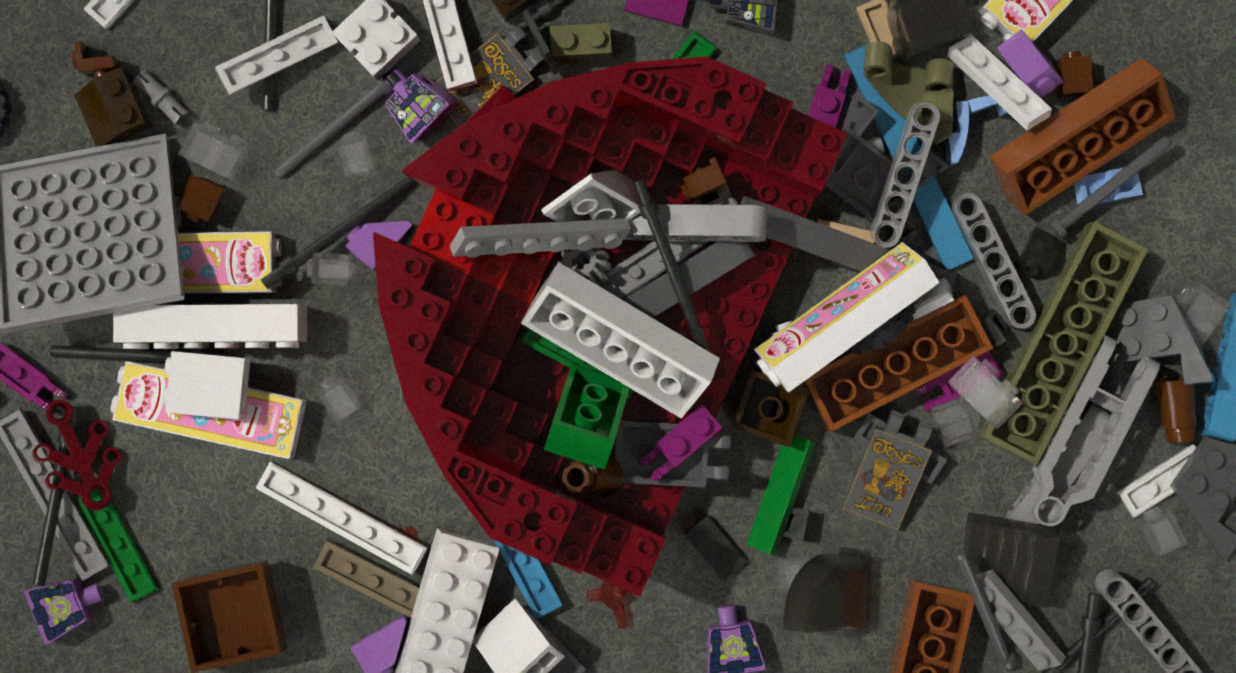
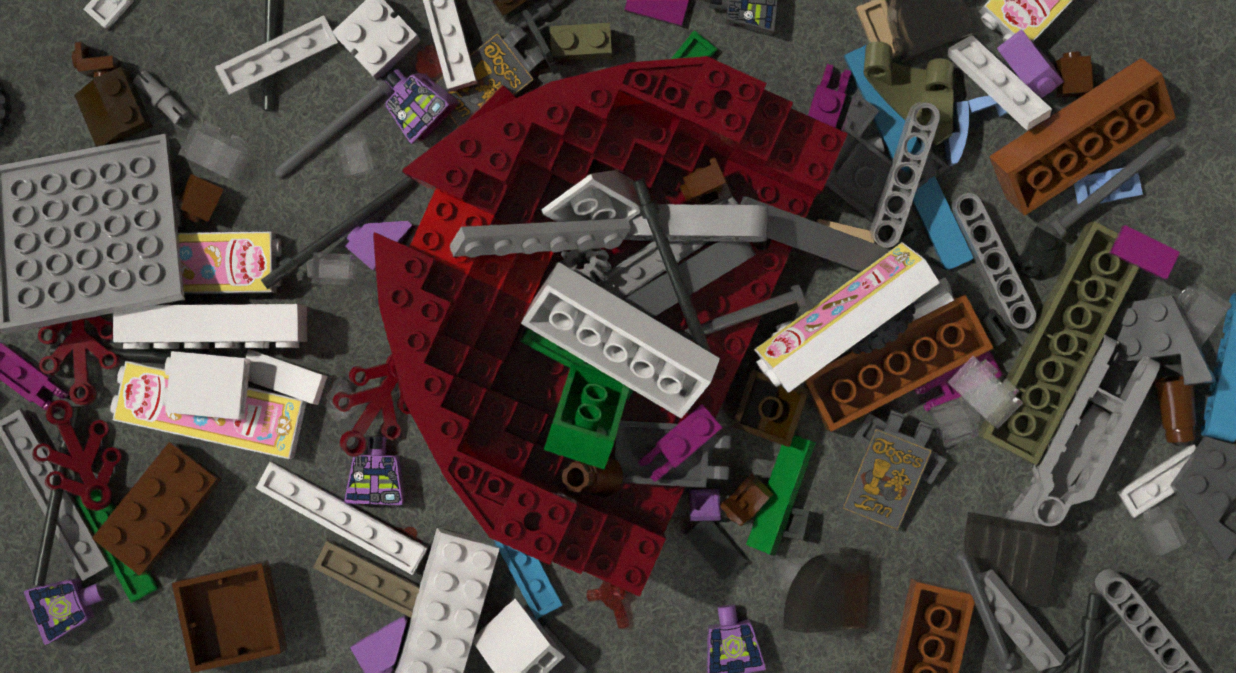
(78, 342): none -> dark red plant
(157, 509): none -> reddish brown brick
(285, 377): none -> white tile
(375, 477): none -> torso
(378, 398): none -> dark red plant
(426, 56): none -> clear red plant
(704, 504): none -> medium lavender tile
(746, 500): none -> reddish brown bracket
(795, 296): none -> dark grey bar
(1144, 252): none -> magenta tile

